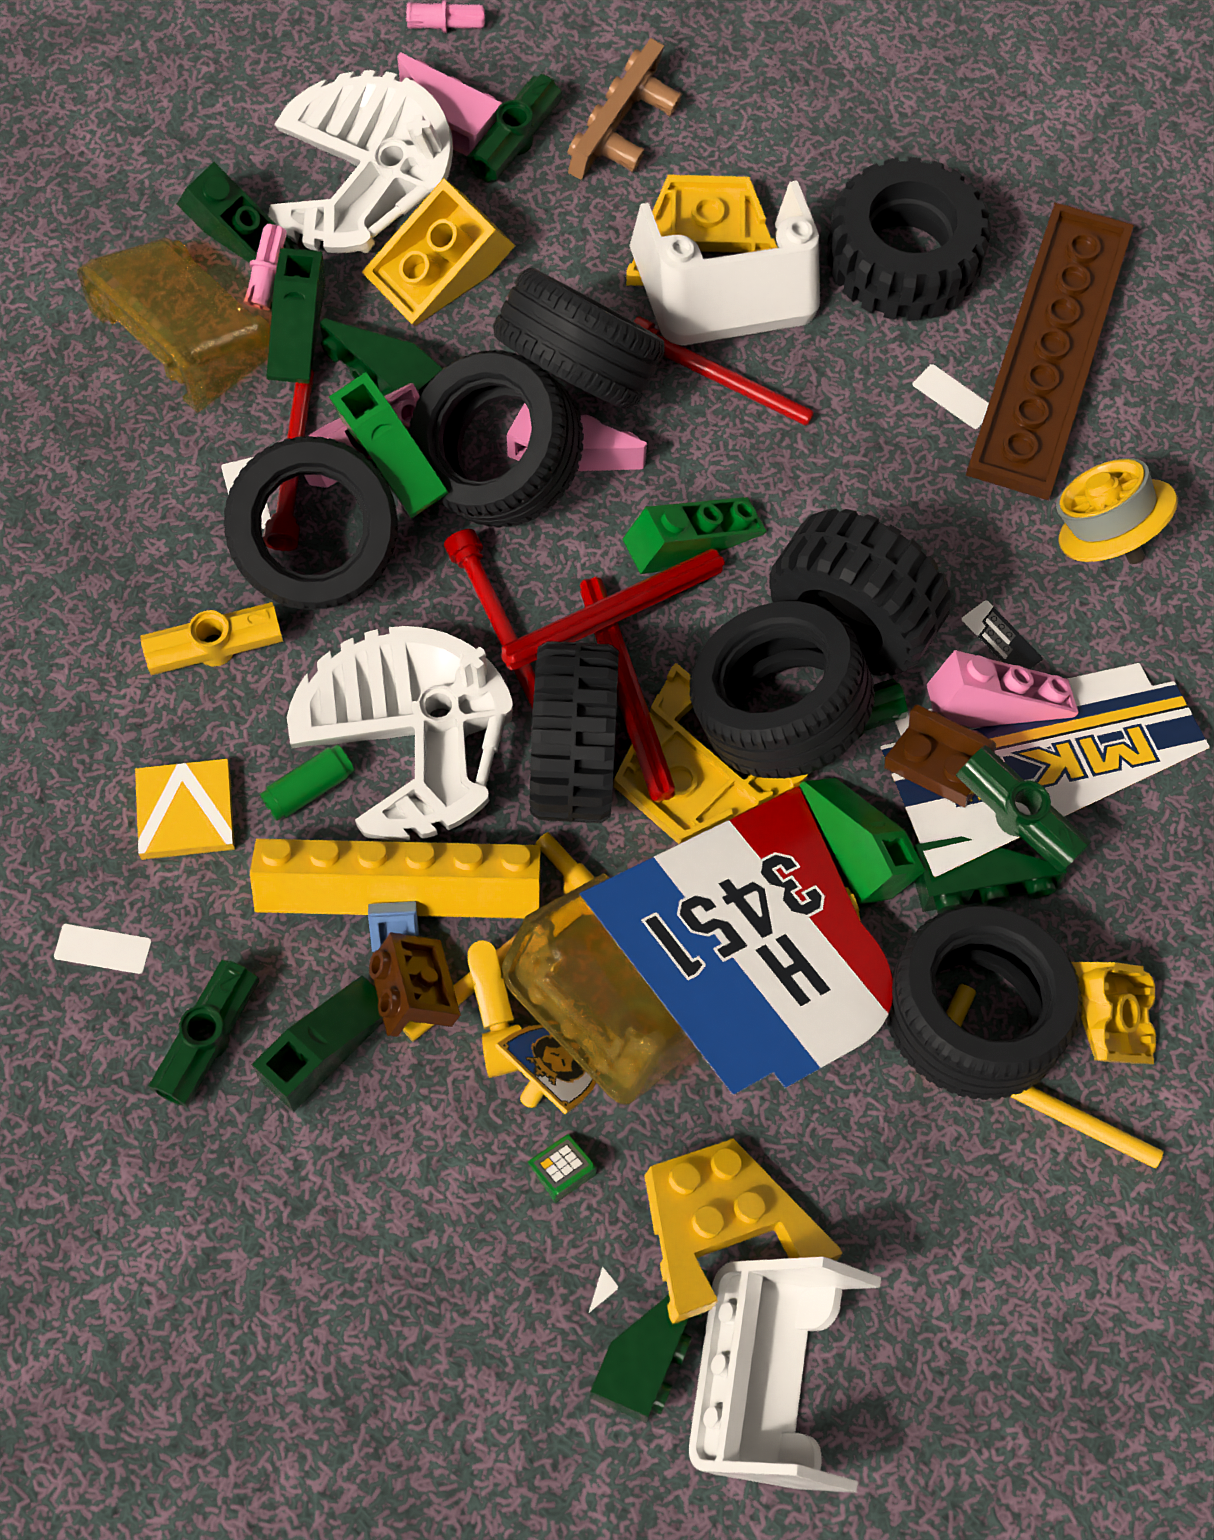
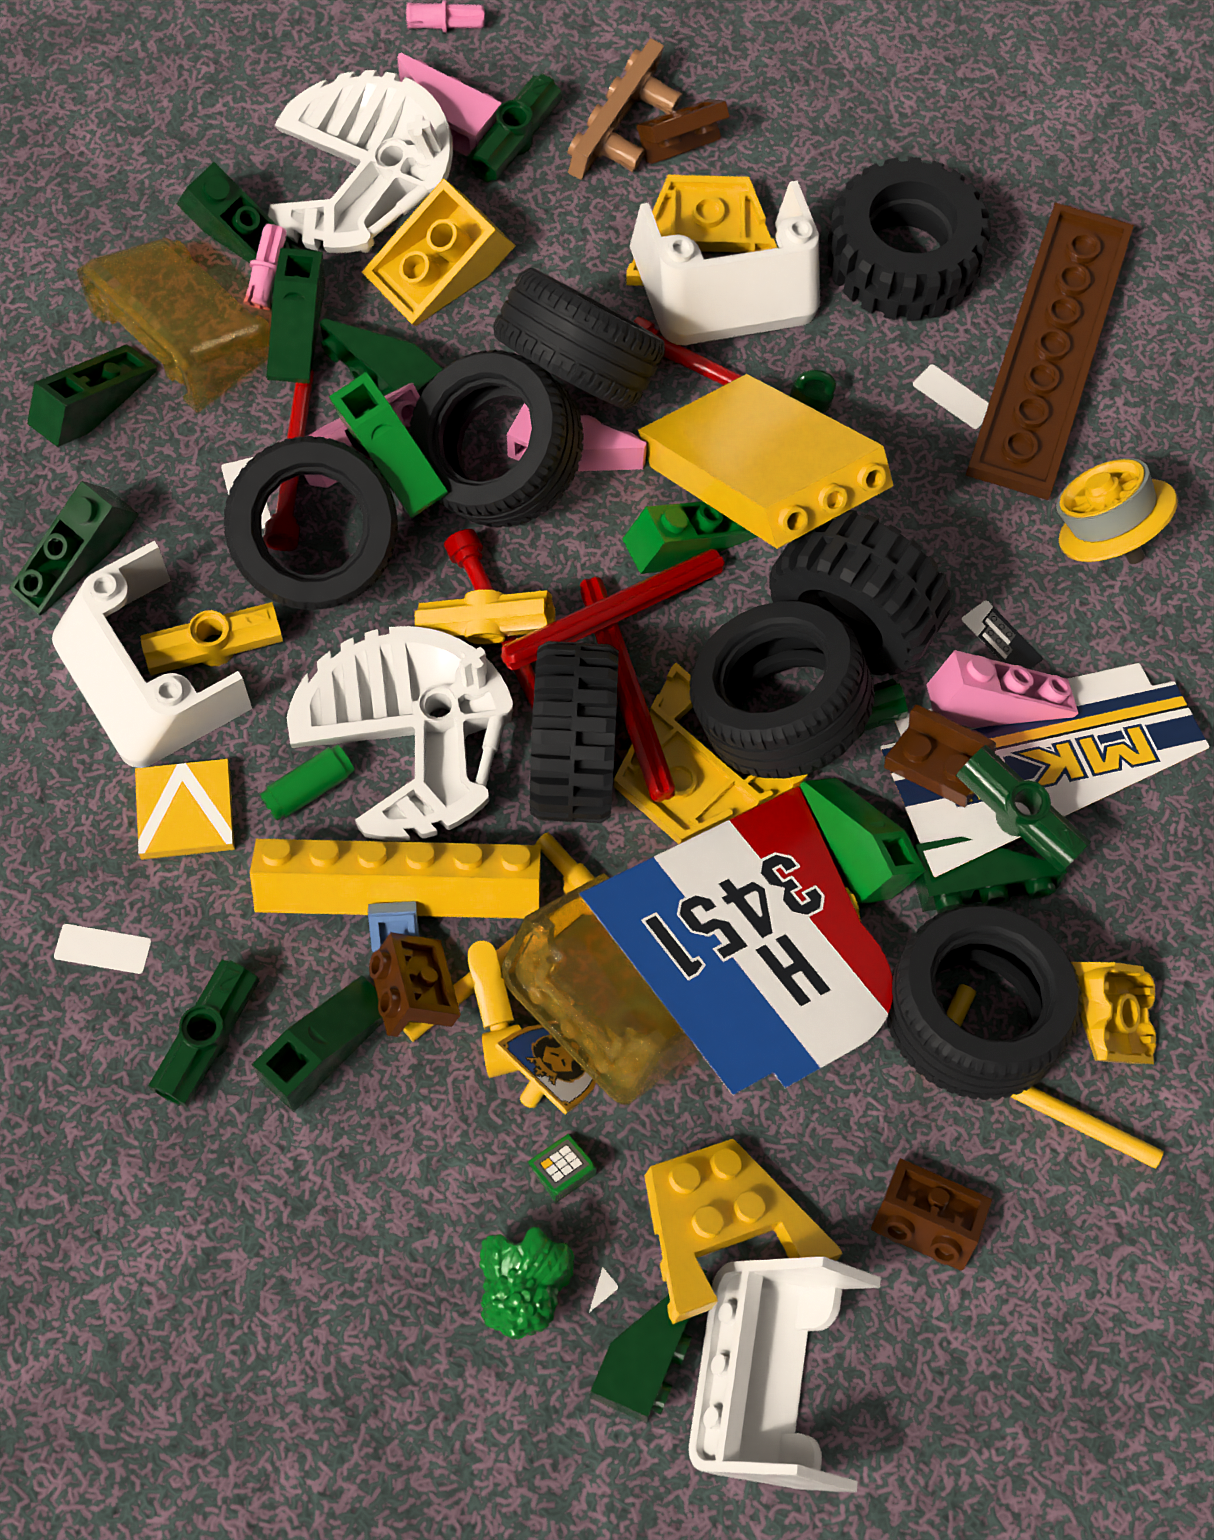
(73, 545): none -> dark green slope
(86, 394): none -> dark green slope
(138, 716): none -> white windscreen
(487, 615): none -> yellow piece
(523, 1282): none -> green hair
(682, 129): none -> reddish brown bracket
(766, 459): none -> yellow brick
(812, 392): none -> dark green tile
(931, 1215): none -> reddish brown bracket

